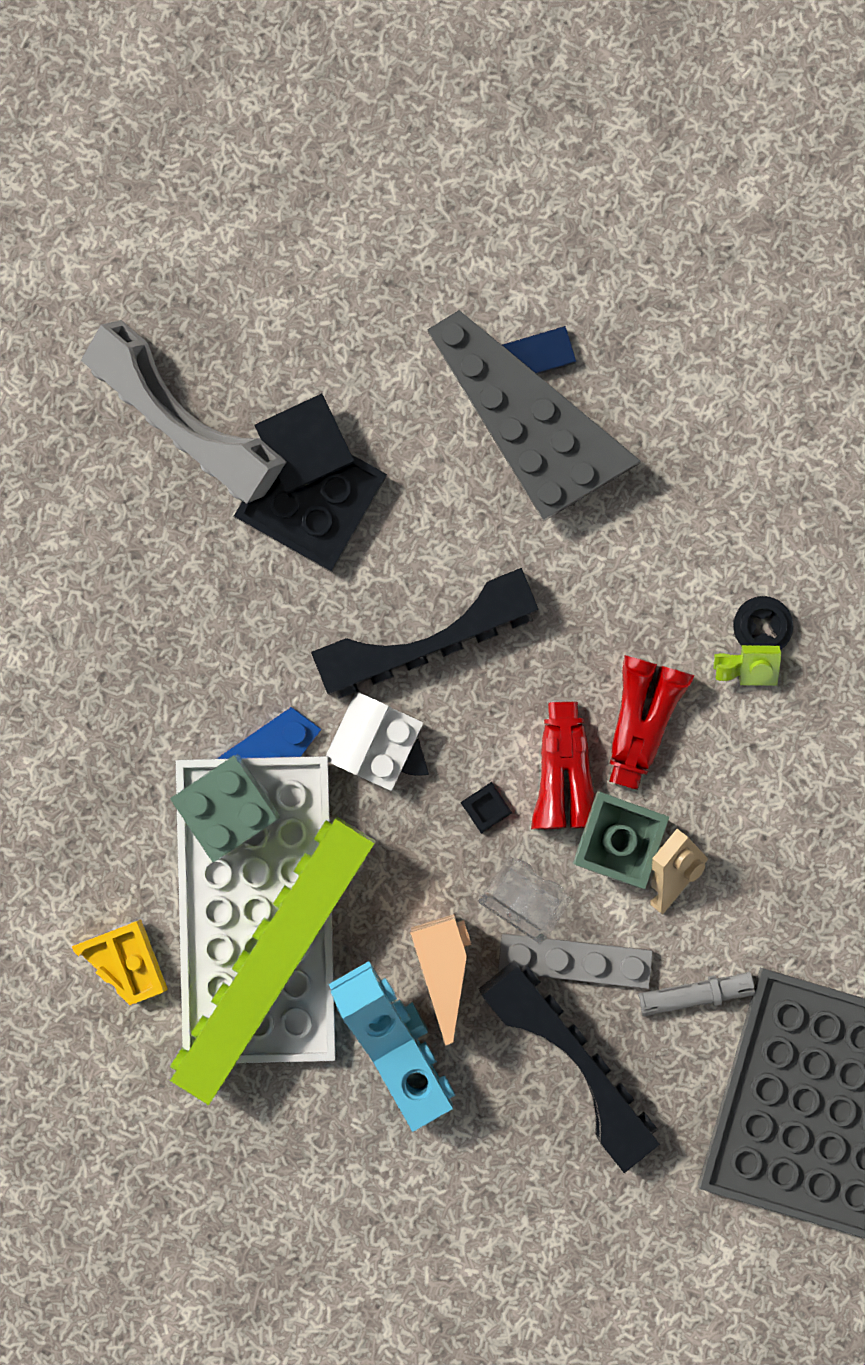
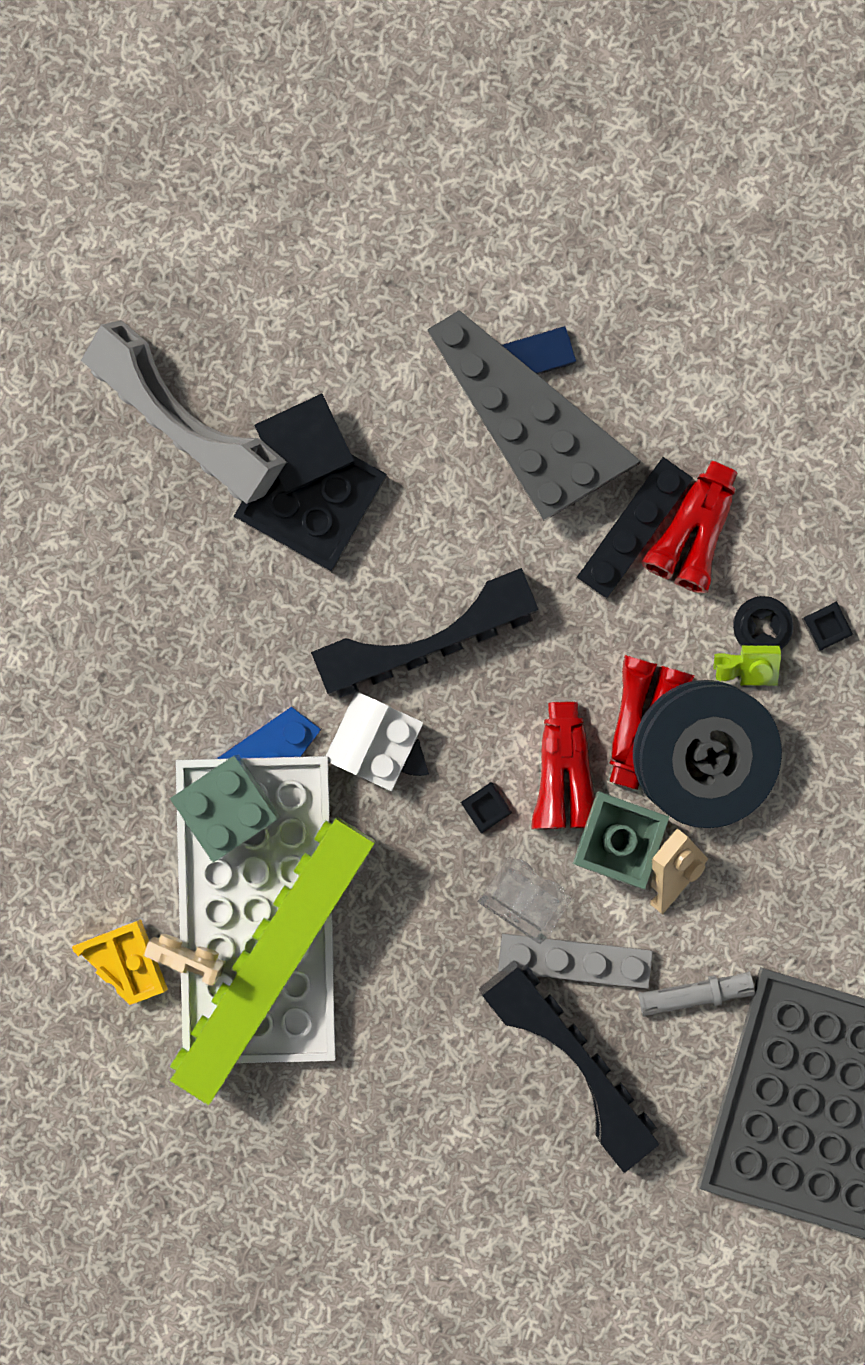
(171, 953): none -> tan wing
(391, 1040): medium azure brick -> none
(443, 961): light nougat slope -> none
(634, 528): none -> black plate
(706, 510): none -> red piece
(731, 782): none -> black wheel
(827, 626): none -> black tile

